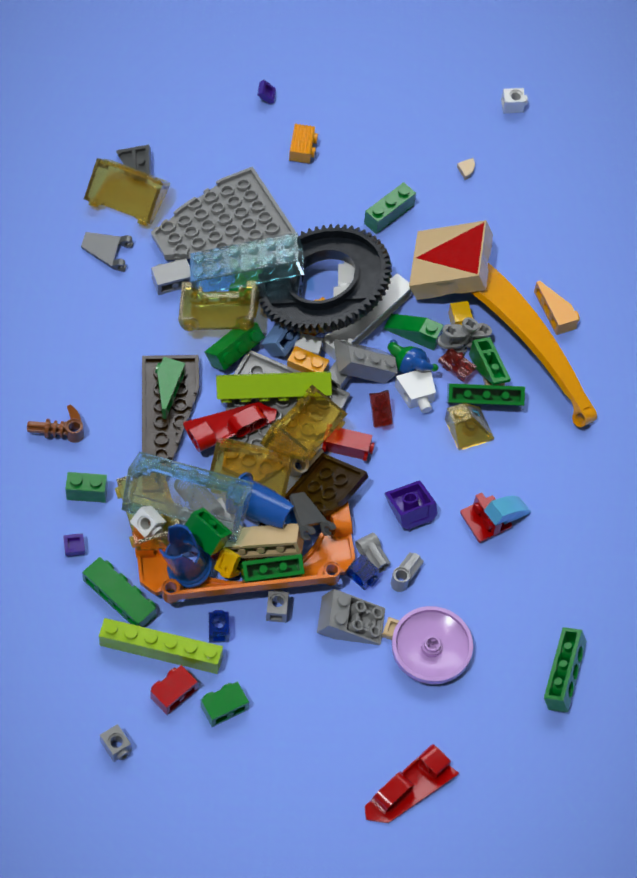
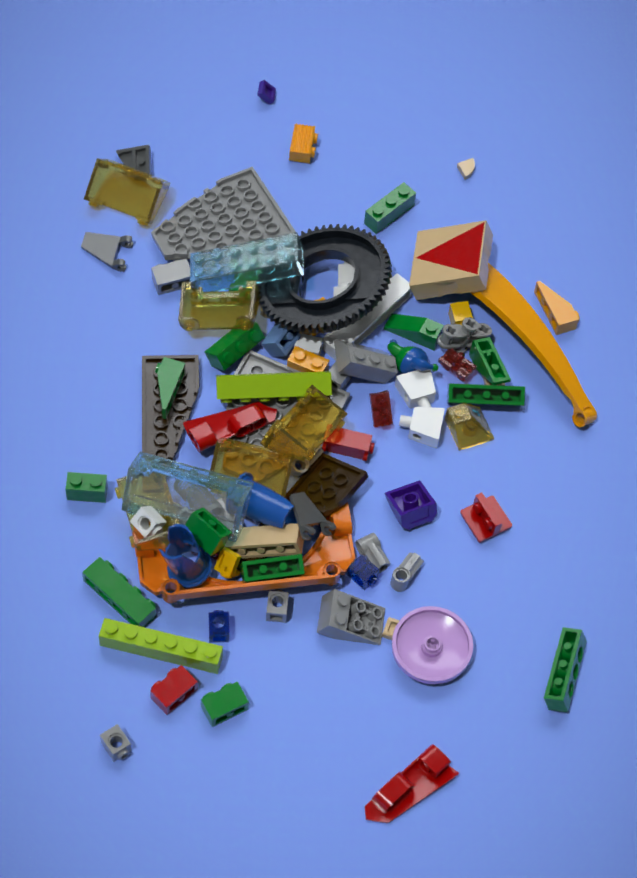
(64, 428): dark orange piece -> none
(74, 544): dark purple plate -> none
(424, 425): none -> white torso
(506, 509): medium azure slope -> none
(513, 100): white brick -> none

